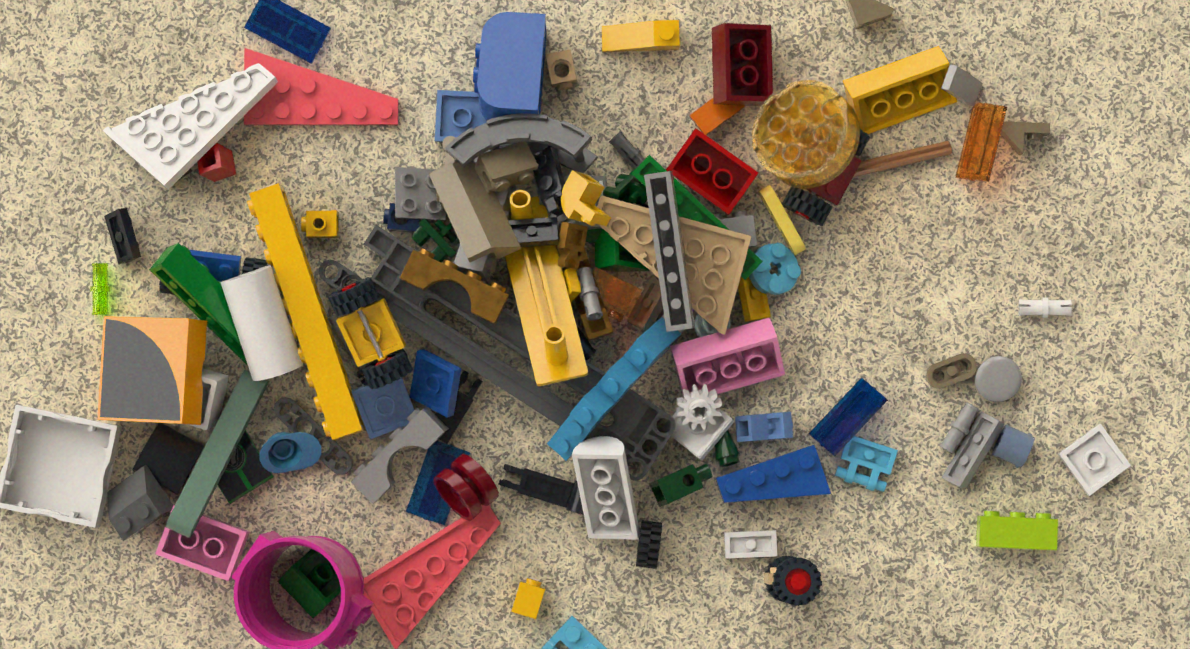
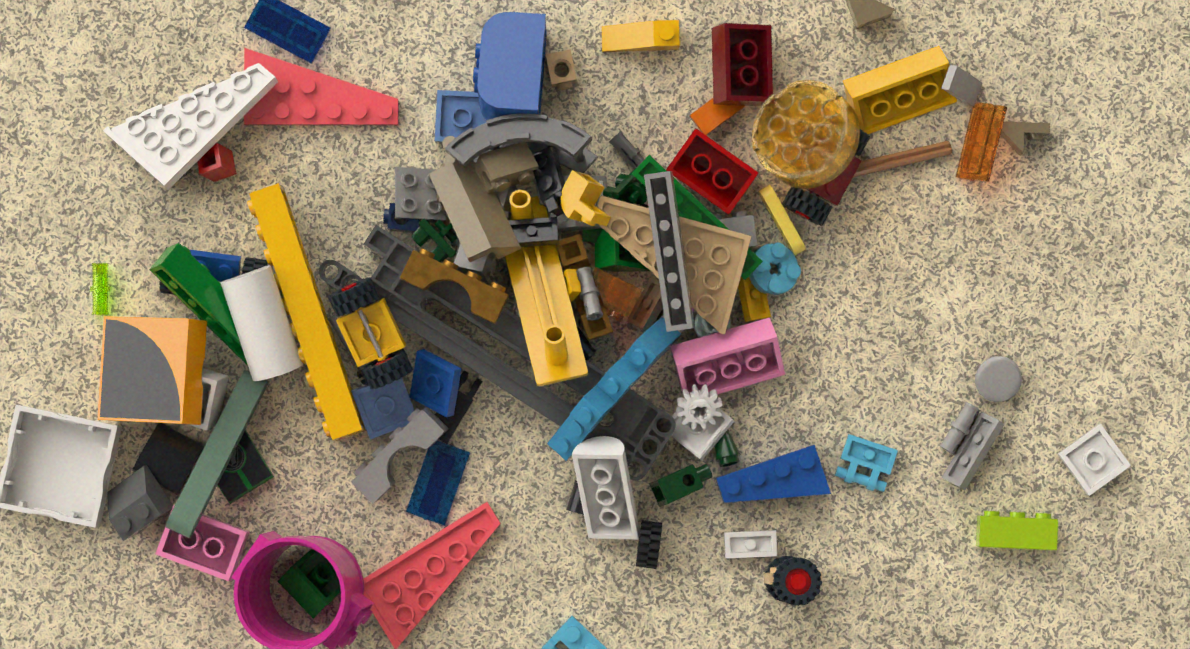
(122, 236): black plate -> none
(290, 452): dark azure piece -> none
(317, 431): dark grey beam -> none
(329, 229): yellow brick -> none
(466, 487): dark red wheel -> none
(528, 598): yellow brick -> none
(539, 486): black hinge -> none
(572, 240): pearl gold plate -> none
(764, 427): medium blue brick -> none
(848, 417): clear blue piece -> none
(950, 371): dark tan plate -> none
(1013, 446): sand blue piece -> none
(1044, 307): white pin -> none

